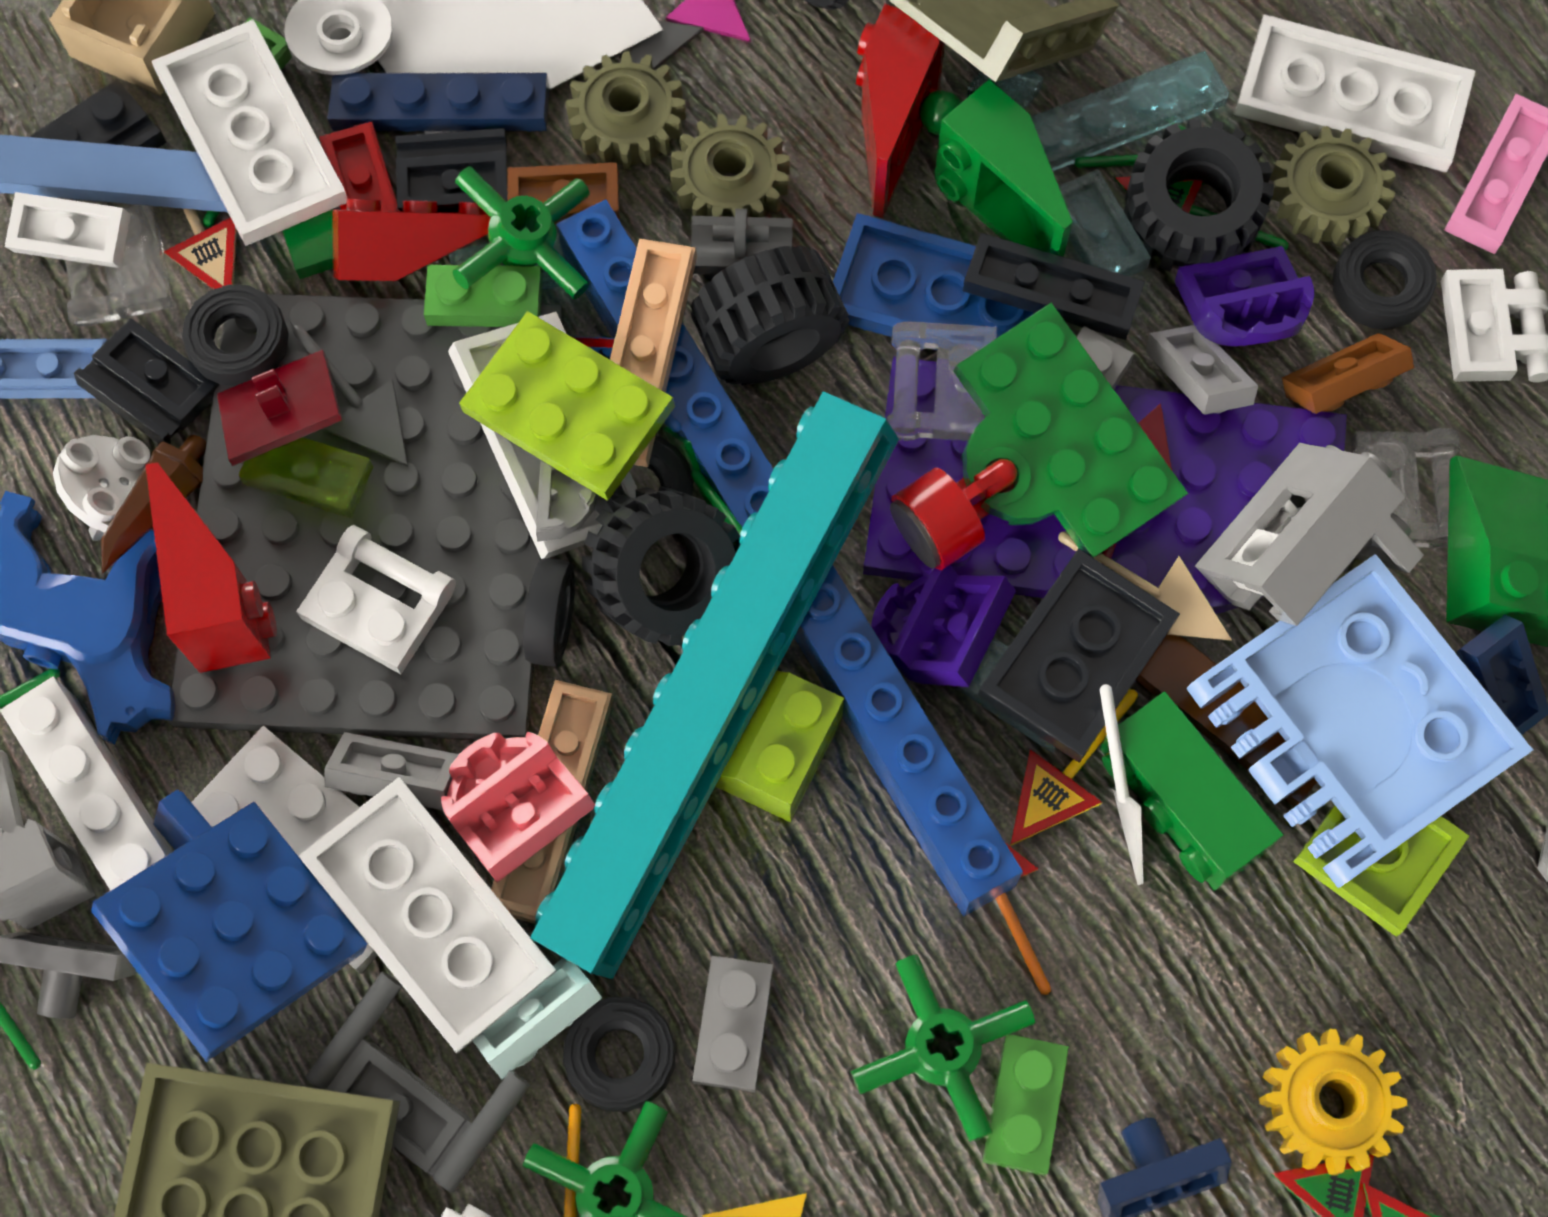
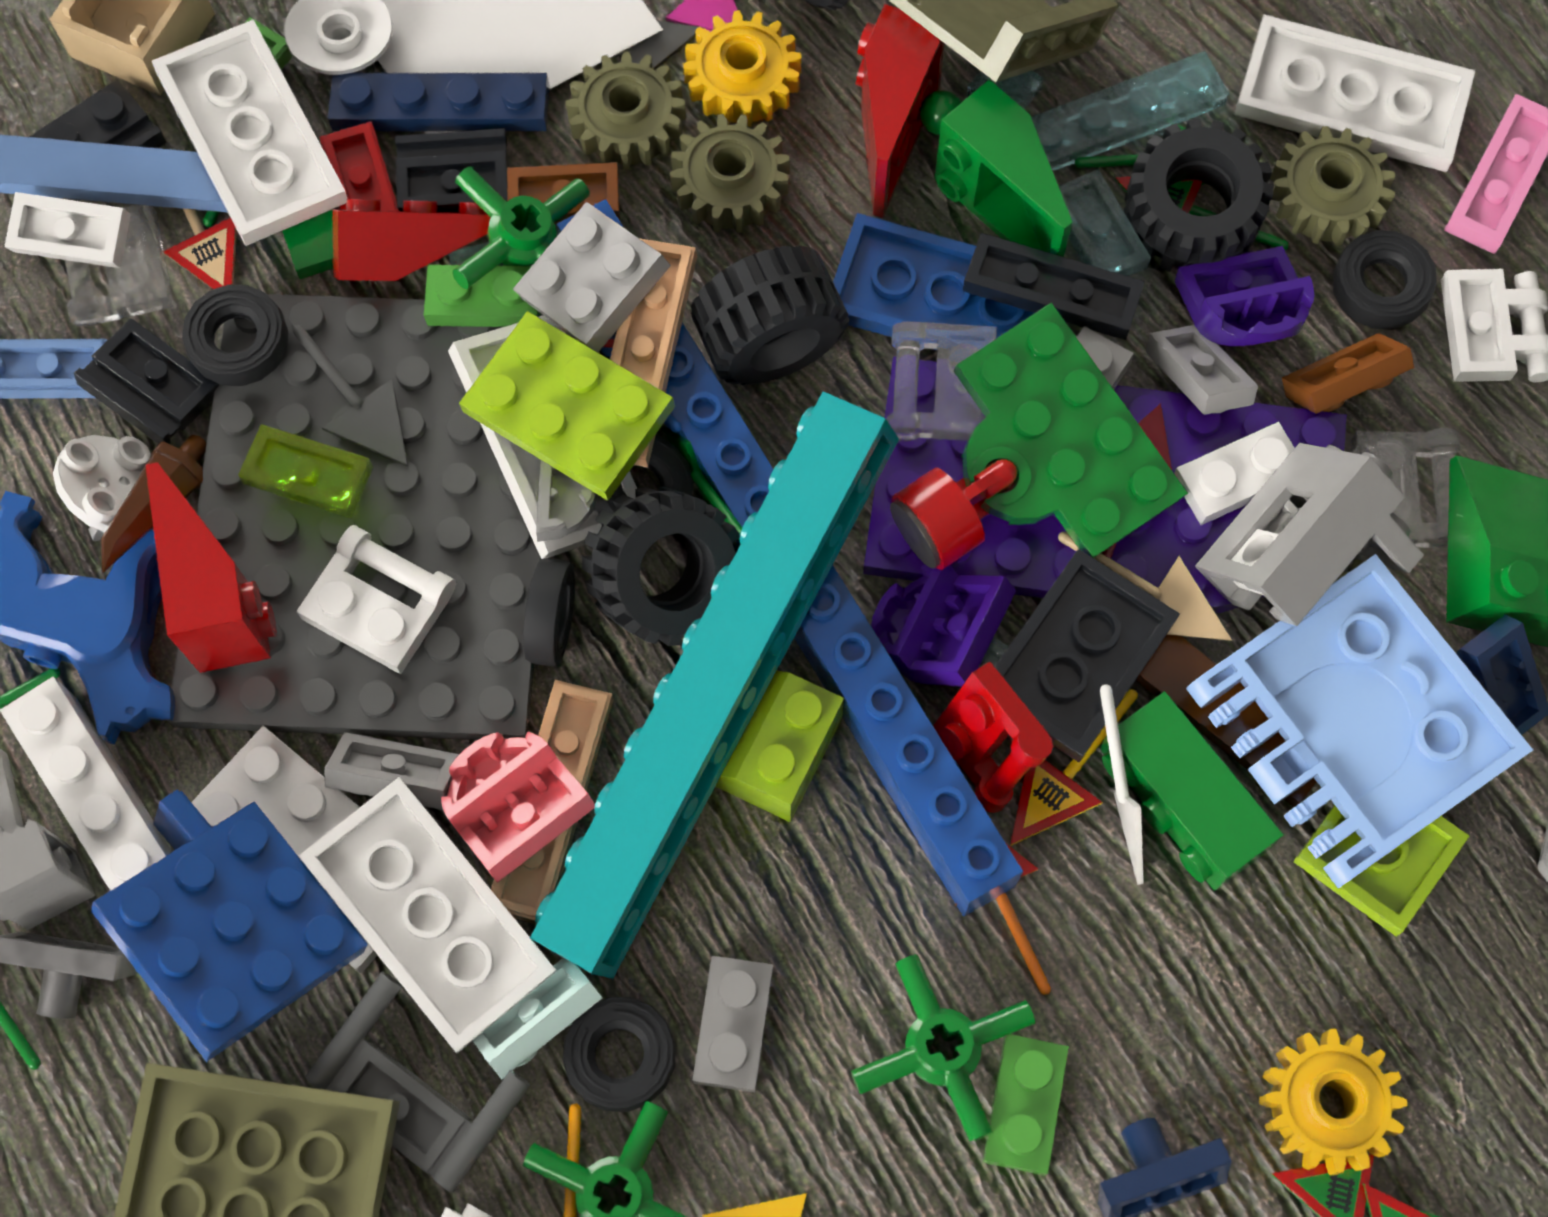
(278, 407): dark red piece -> none
(591, 277): none -> light grey plate
(729, 239): dark grey hips -> none
(742, 68): none -> yellow gear
(977, 725): none -> red plate
(1233, 472): none -> white plate

